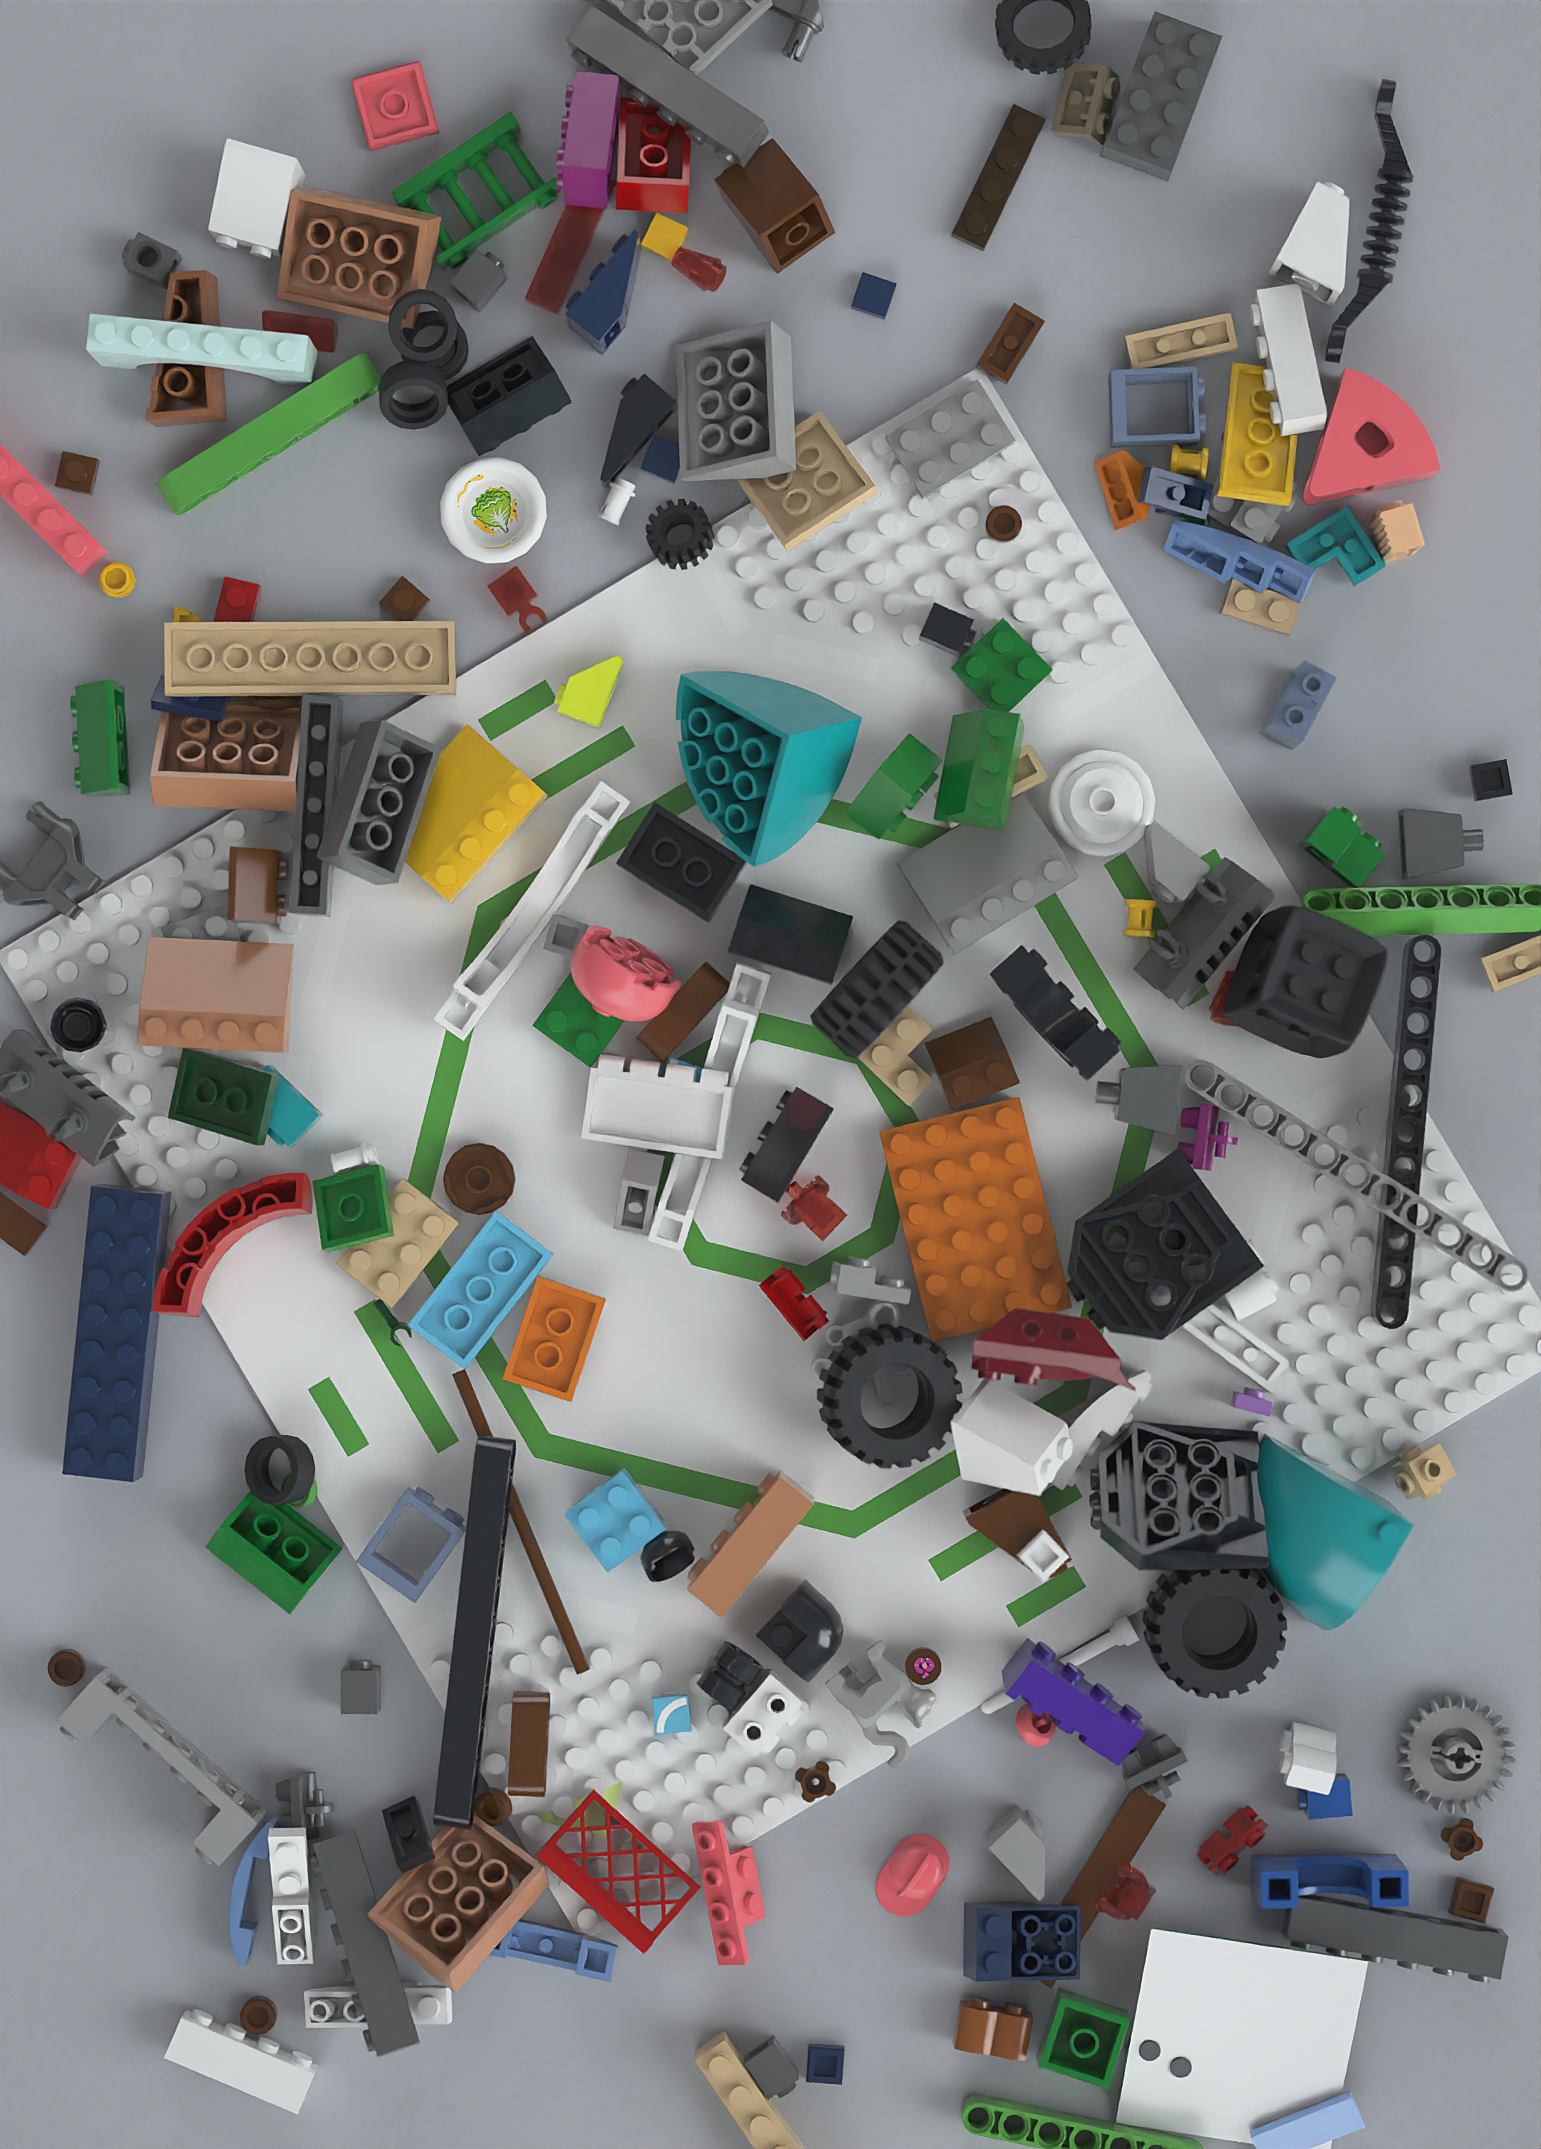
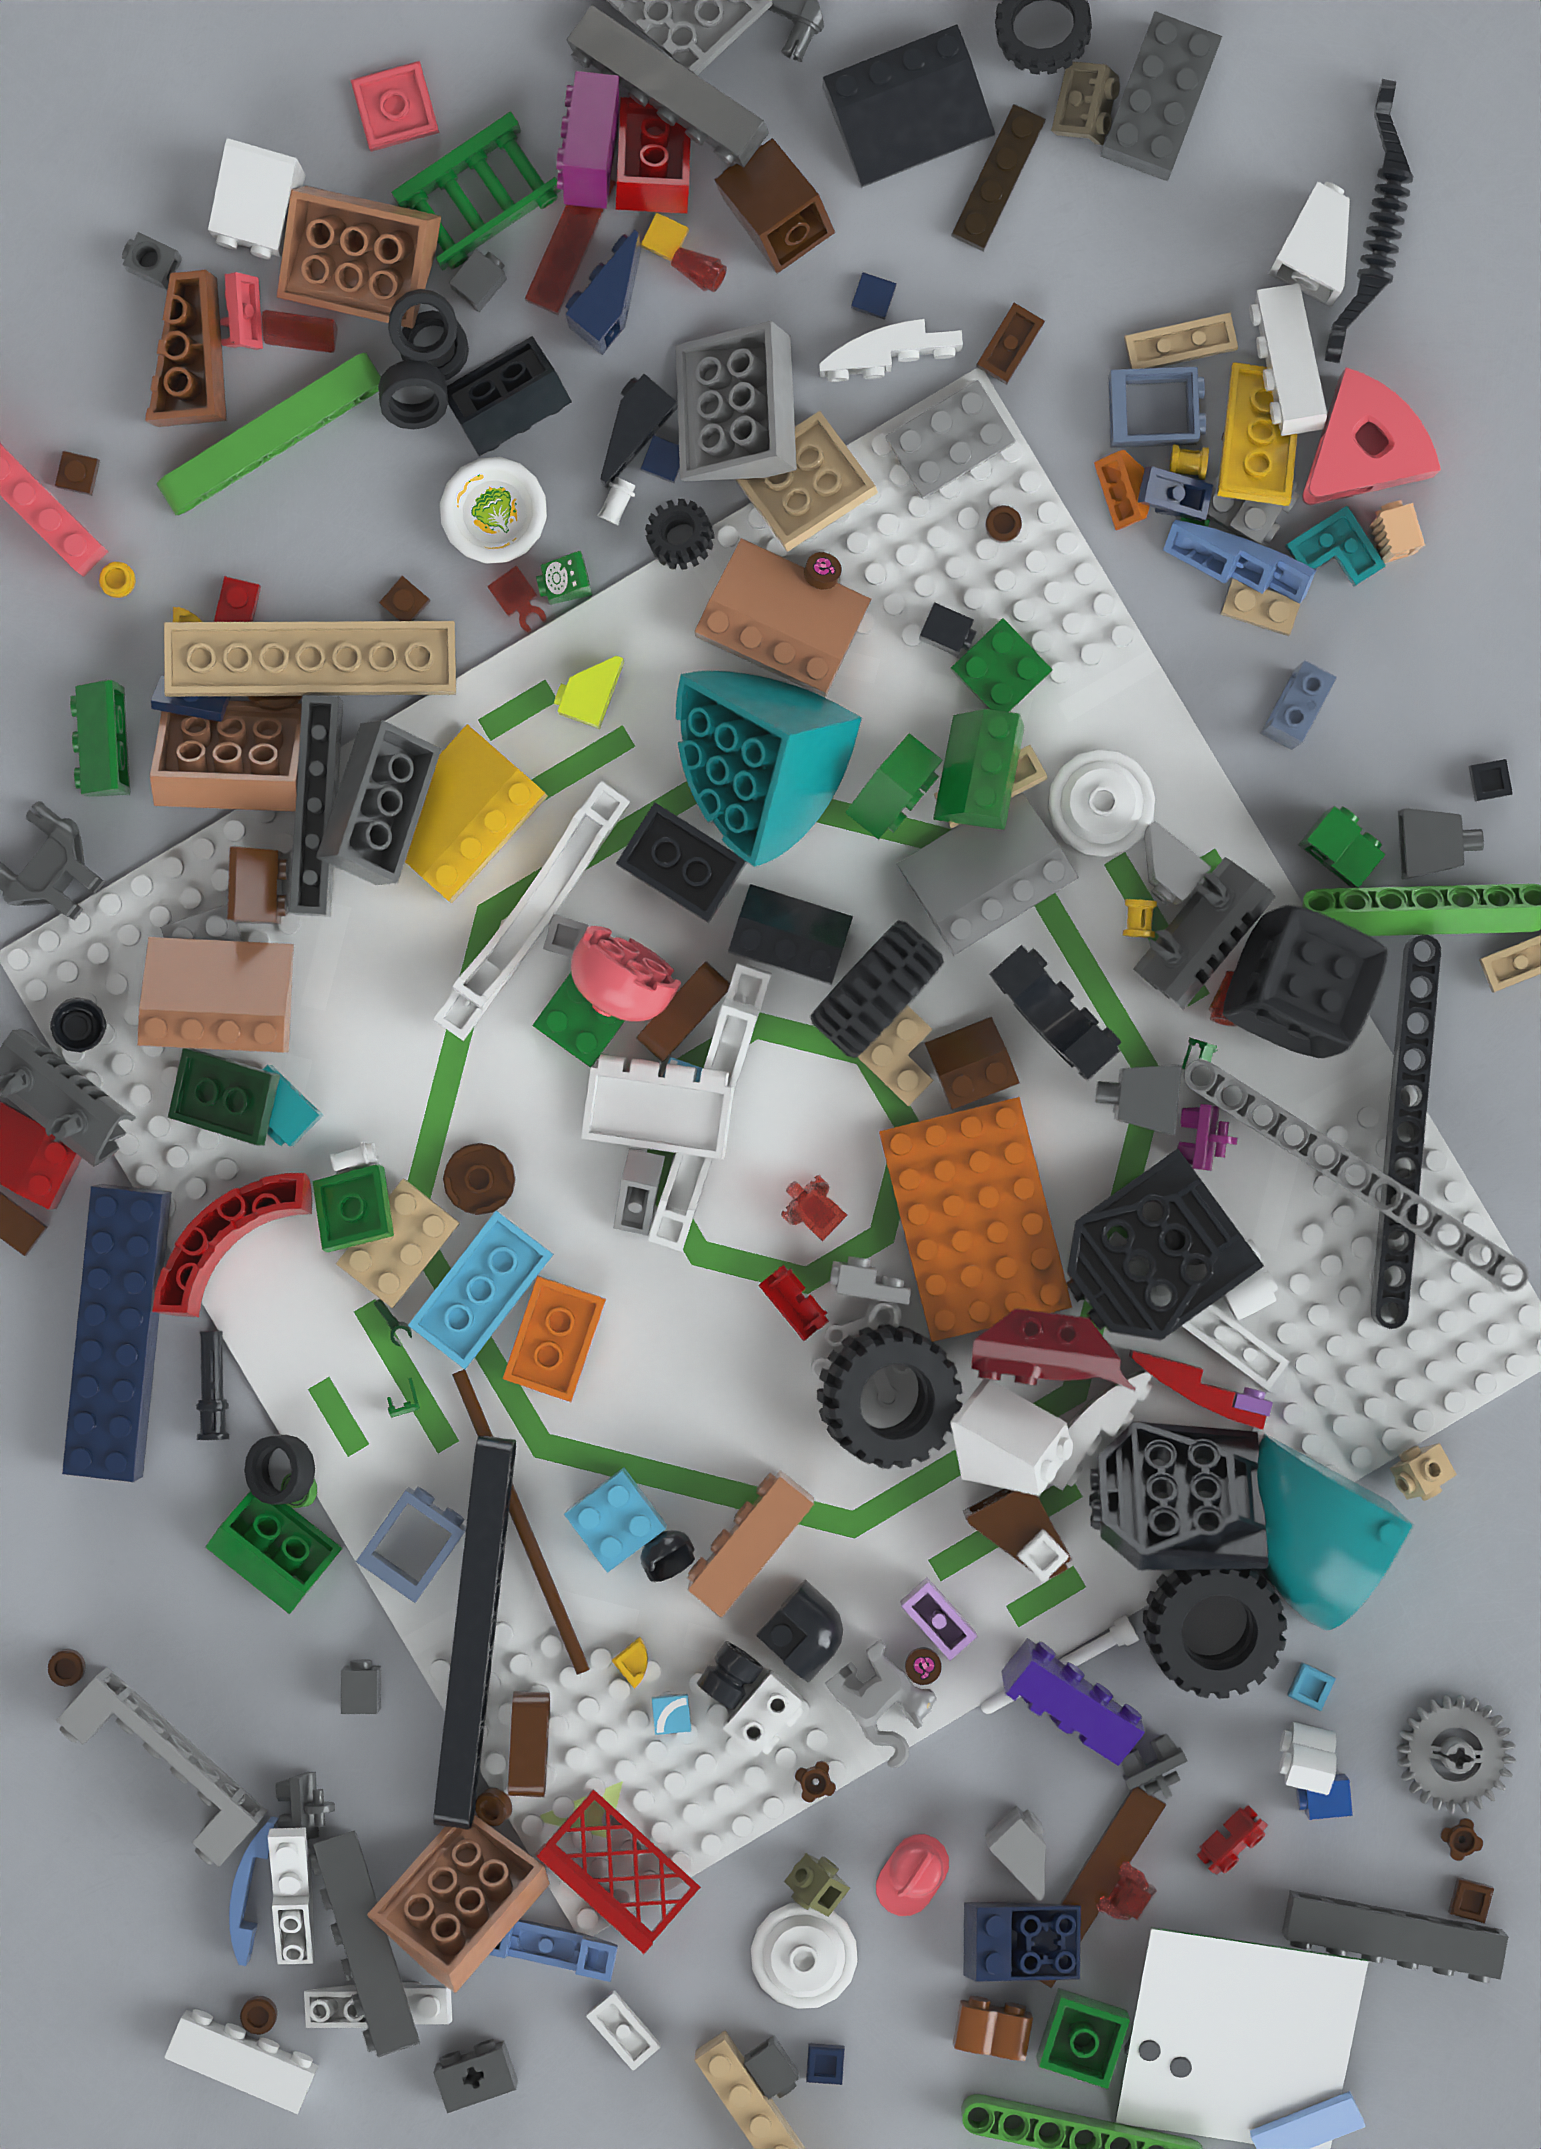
(136, 341): light aqua arch -> none
(212, 1342): none -> black pin
(243, 311): none -> coral plate
(408, 1407): none -> green piece
(408, 1834): black plate -> none
(462, 2090): none -> dark grey brick
(564, 579): none -> green slope
(623, 2030): none -> white plate
(632, 1662): none -> yellow tile
(729, 1890): coral bracket -> none
(779, 620): none -> nougat slope
(785, 1143): black slope -> none
(803, 1956): none -> white piece
(817, 1884): none -> olive brick
(822, 570): none -> reddish brown tile
(873, 351): none -> white slope
(908, 105): none -> black slope
(938, 1619): none -> lavender brick
(1033, 1728): coral hat -> none
(1187, 1382): none -> red slope
(1206, 1050): none -> green piece
(1311, 1686): none -> medium azure tile
(1376, 1877): blue arch -> none

